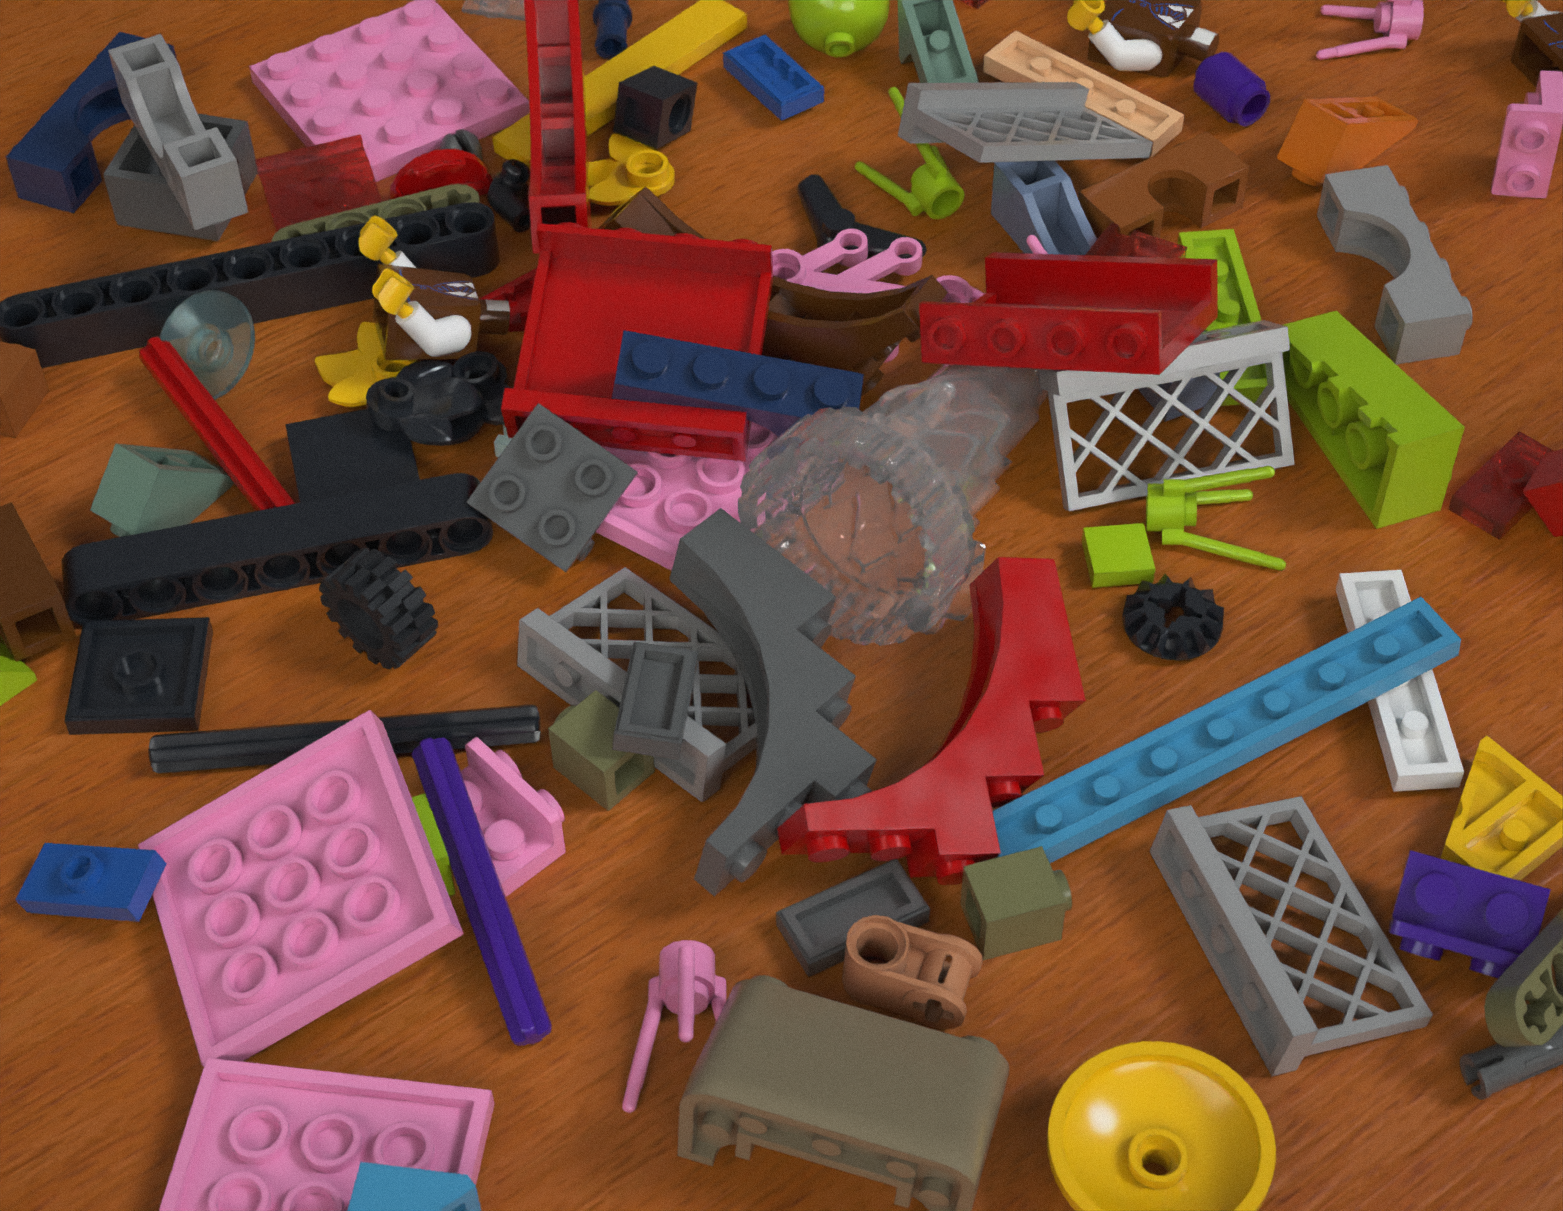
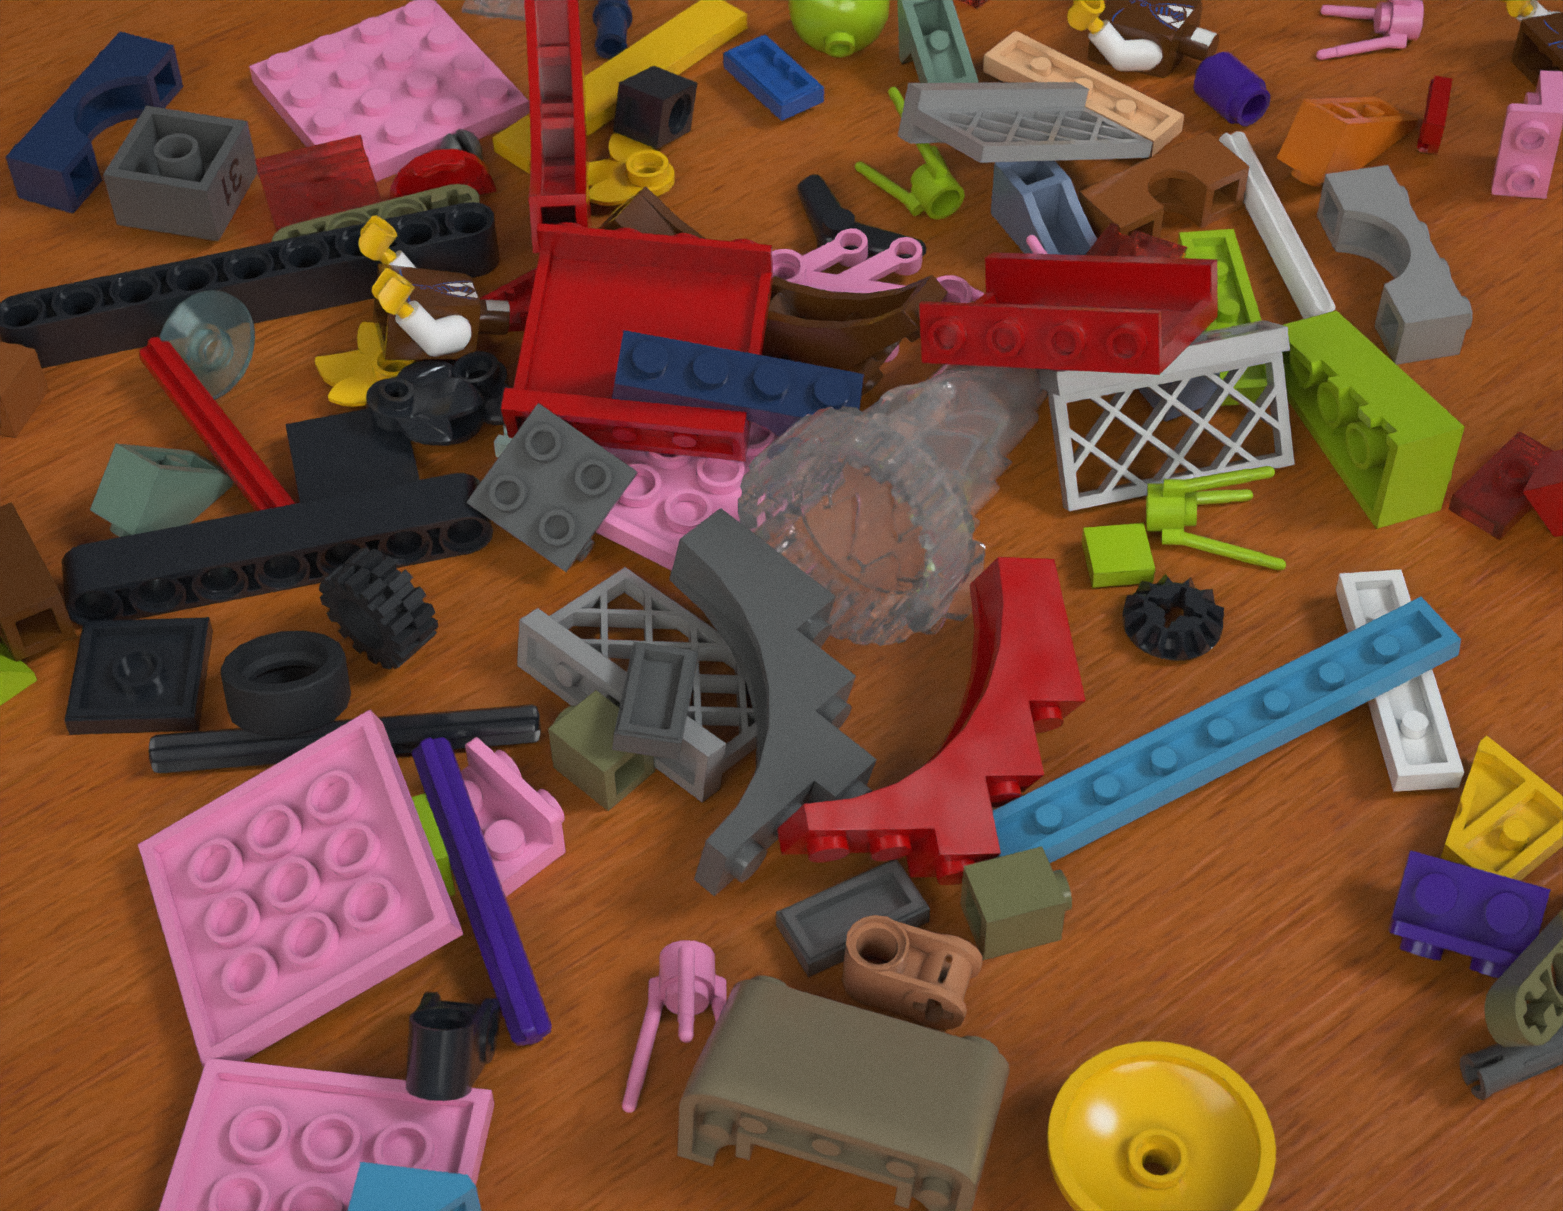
(91, 882): blue plate -> none
(190, 158): light grey arch -> none
(286, 683): none -> black tyre
(449, 1046): none -> black piece
(508, 192): black arm -> none
(1240, 937): light grey fence -> none
(1279, 234): none -> white axle
(1434, 115): none -> red tile

